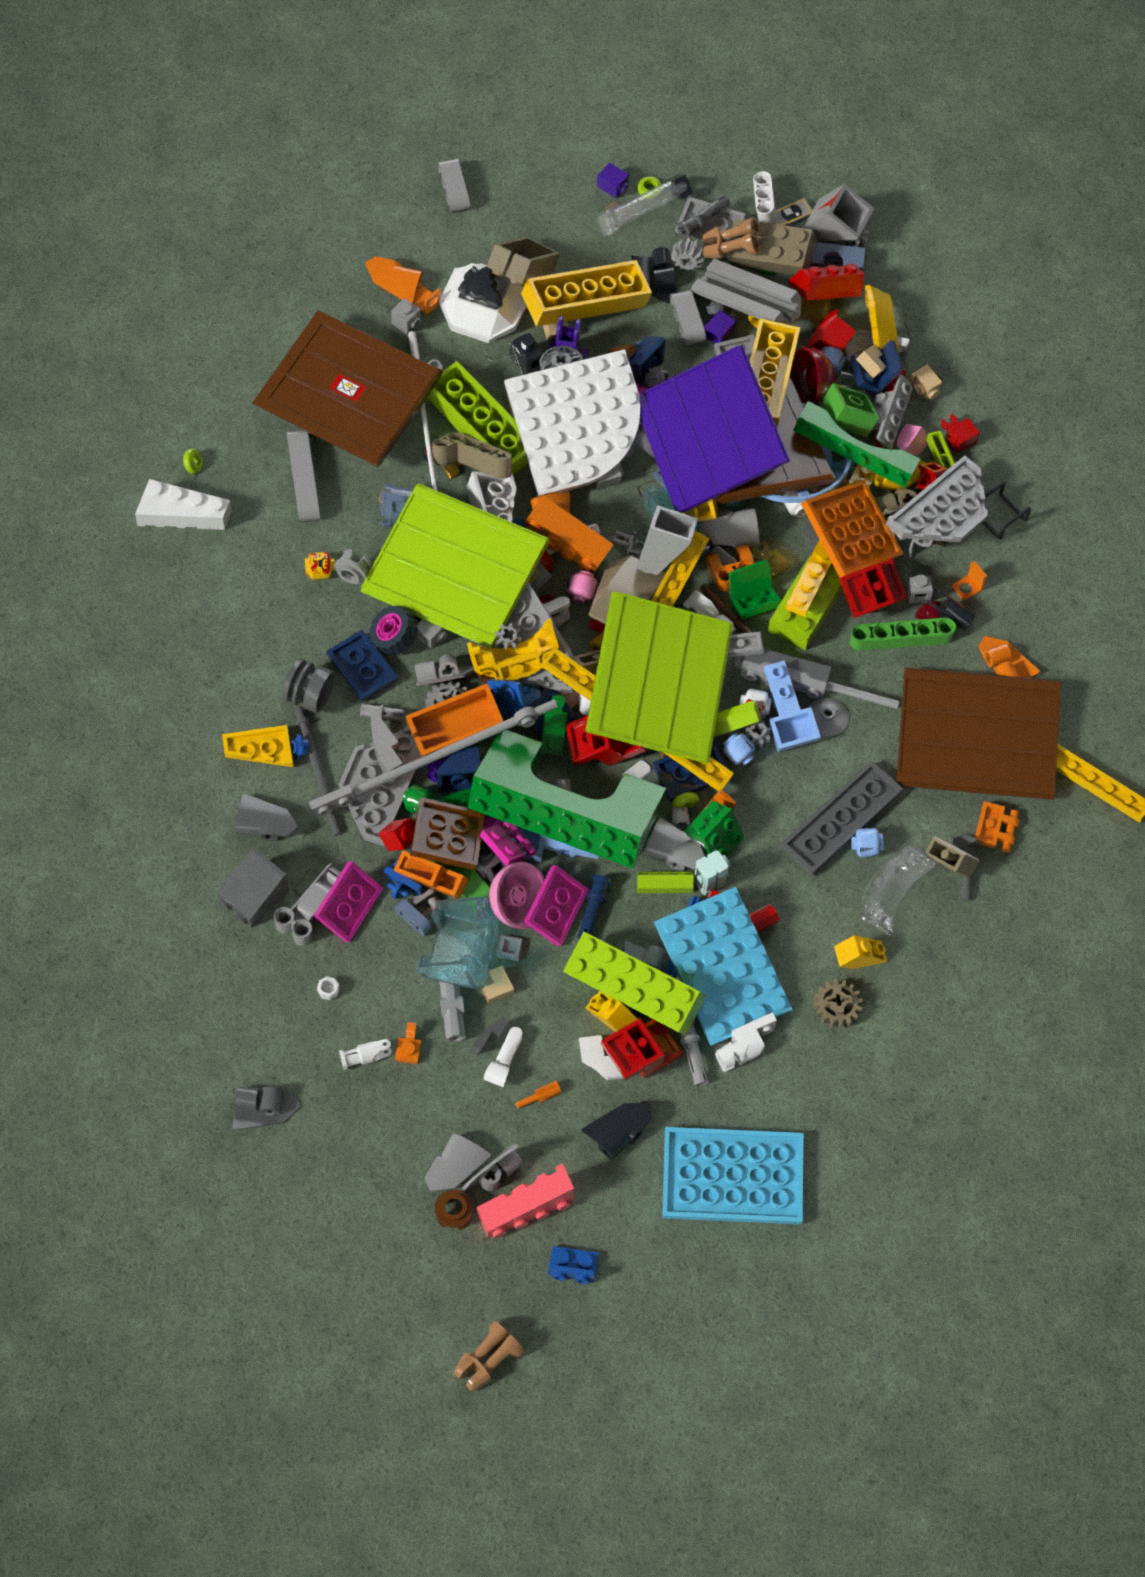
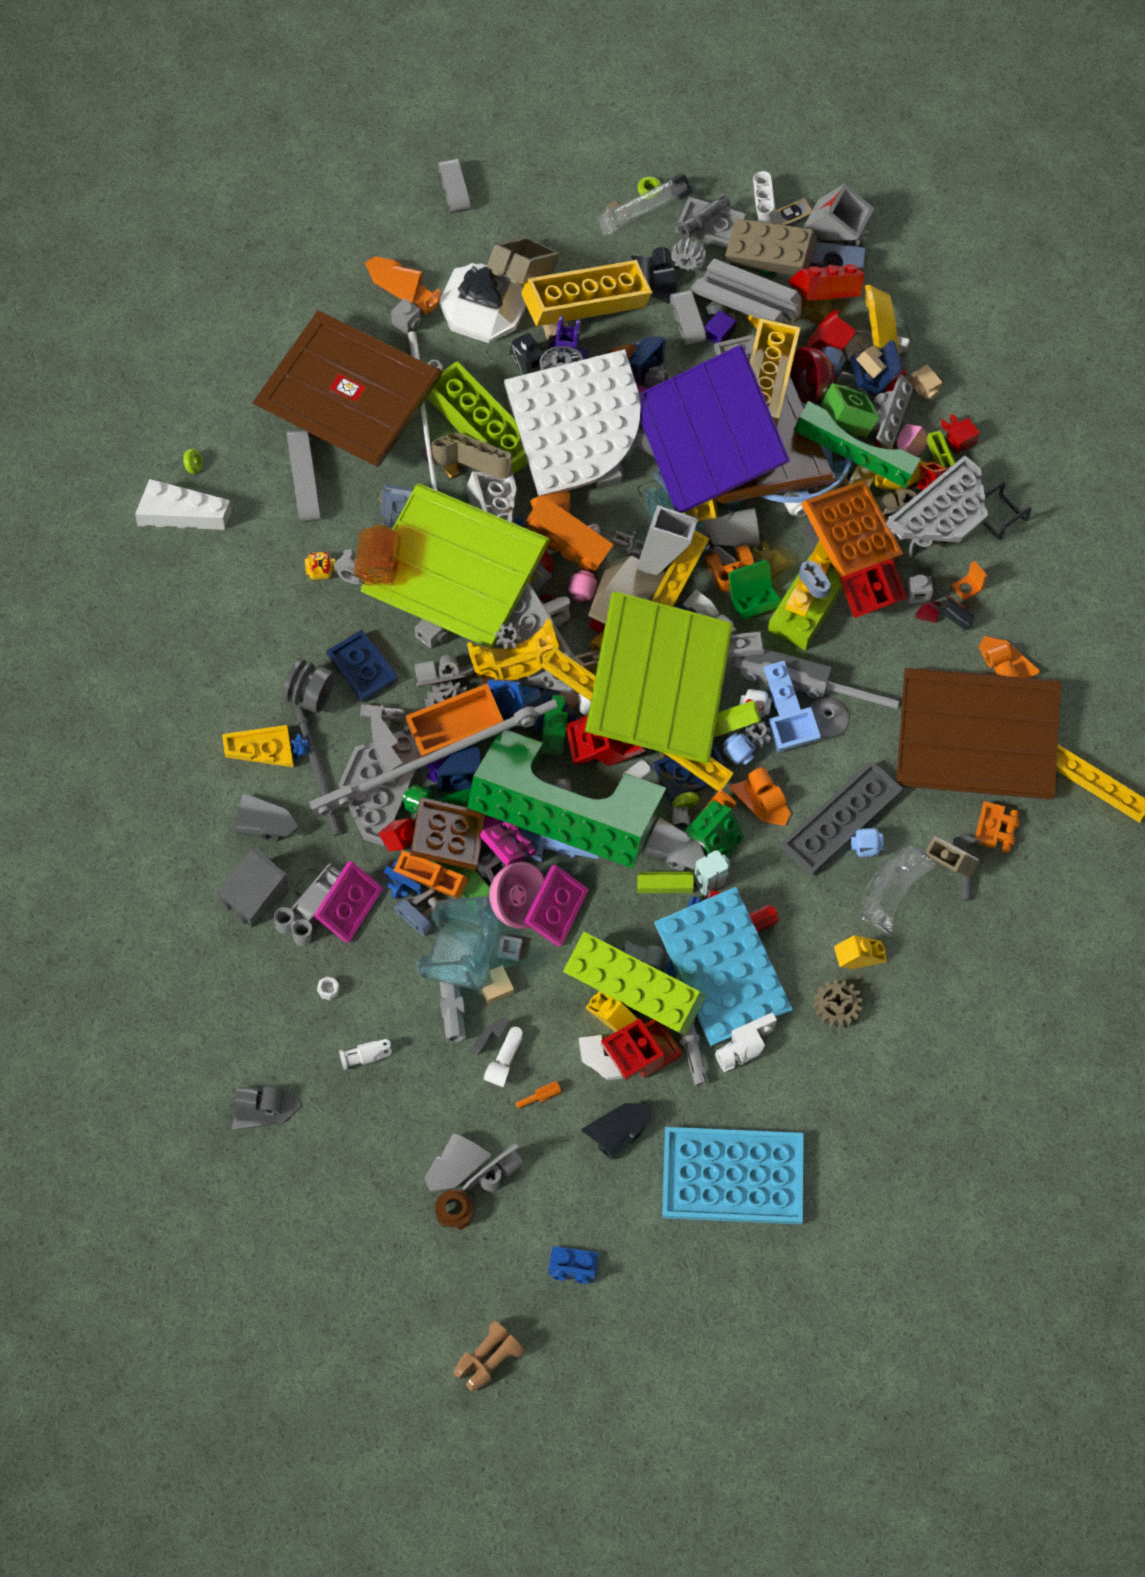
(377, 555): none -> clear orange cylinder
(393, 630): black wheel -> none
(408, 1048): orange plate -> none
(527, 1203): coral wedge -> none
(596, 899): dark blue pin -> none
(613, 180): dark purple brick -> none
(717, 244): medium nougat piece -> none
(738, 623): reddish brown bar -> none
(762, 797): none -> orange panel
(812, 580): none -> sand blue beam
(911, 628): bright green beam -> none

